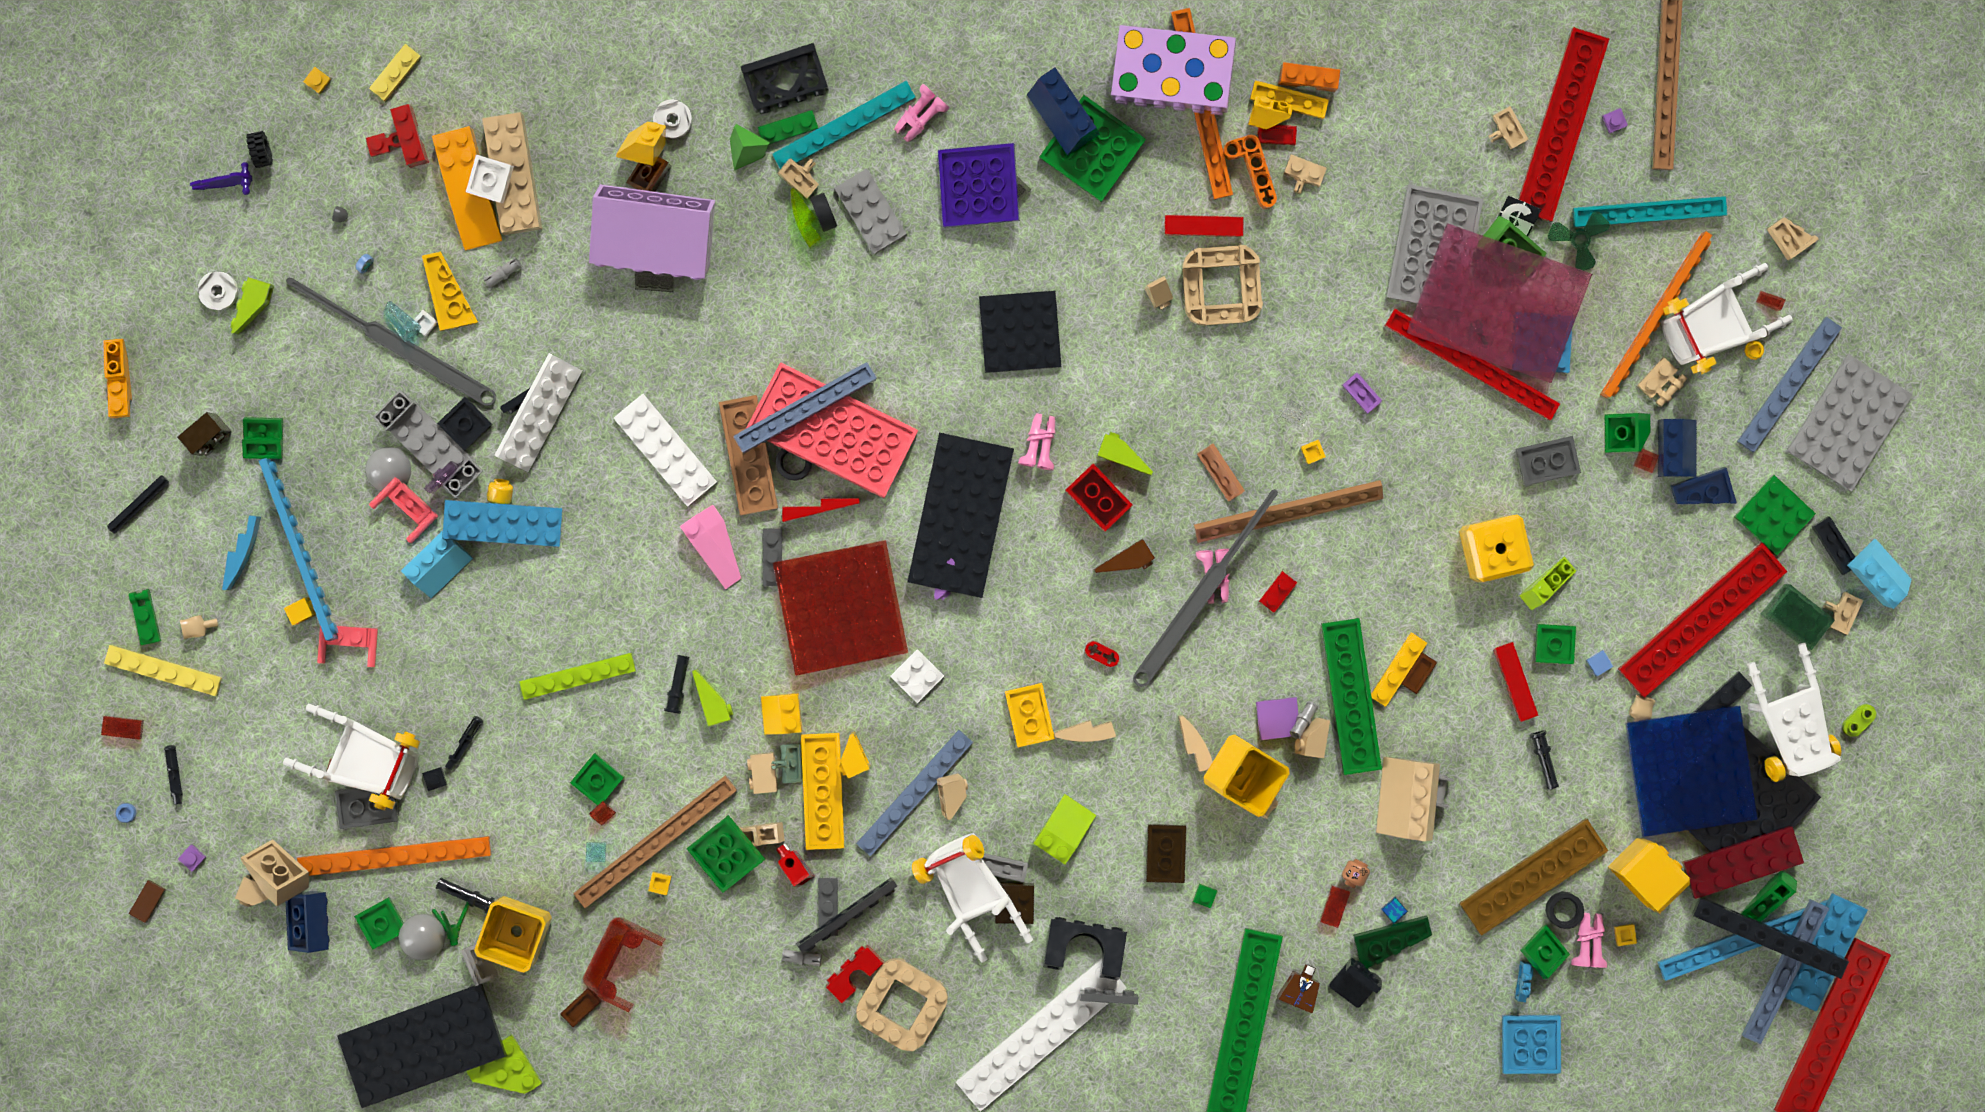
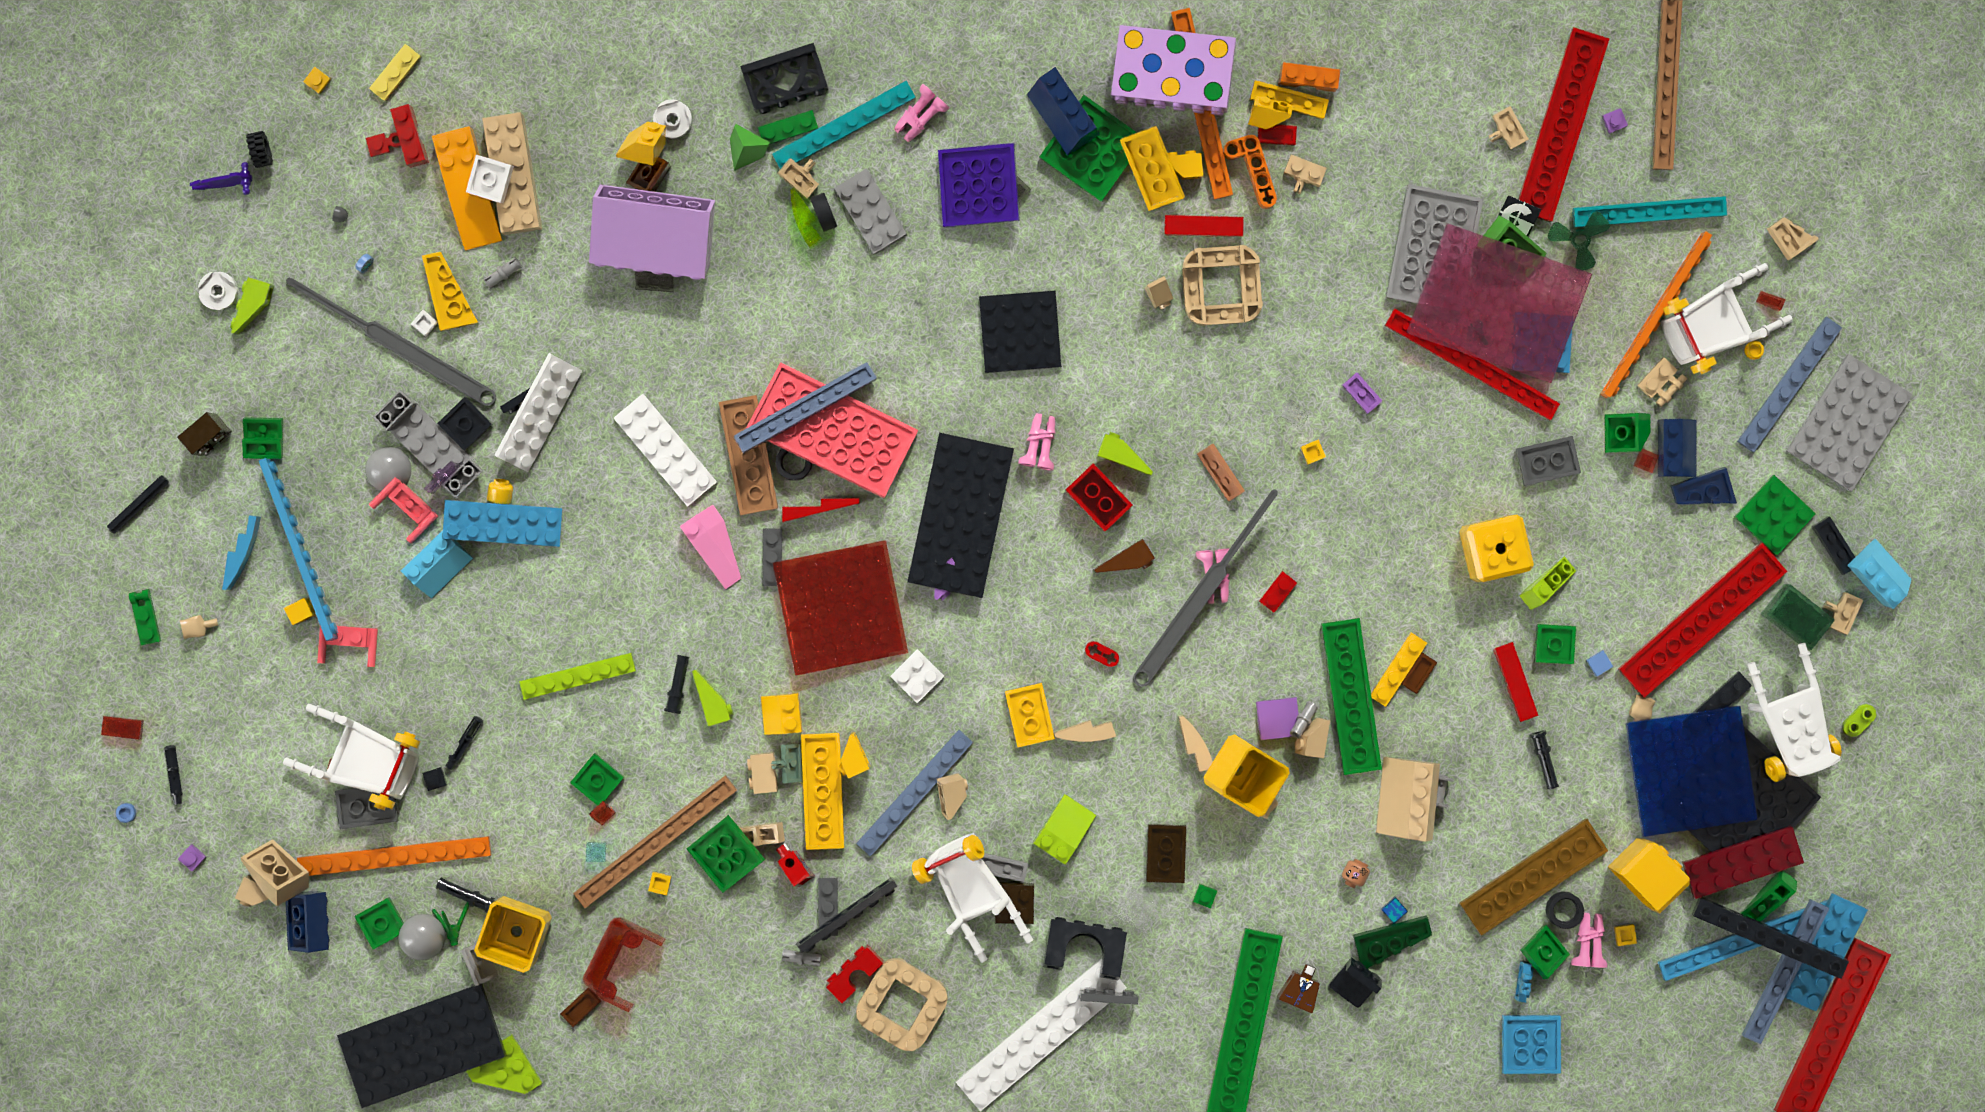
(118, 378): light orange slope -> none
(147, 901): reddish brown tile -> none
(163, 670): light yellow plate -> none
(401, 322): clear light blue slope -> none
(1152, 168): none -> yellow plate
(1187, 165): none -> yellow slope
(1291, 511): medium nougat plate -> none
(1334, 906): clear red plate -> none

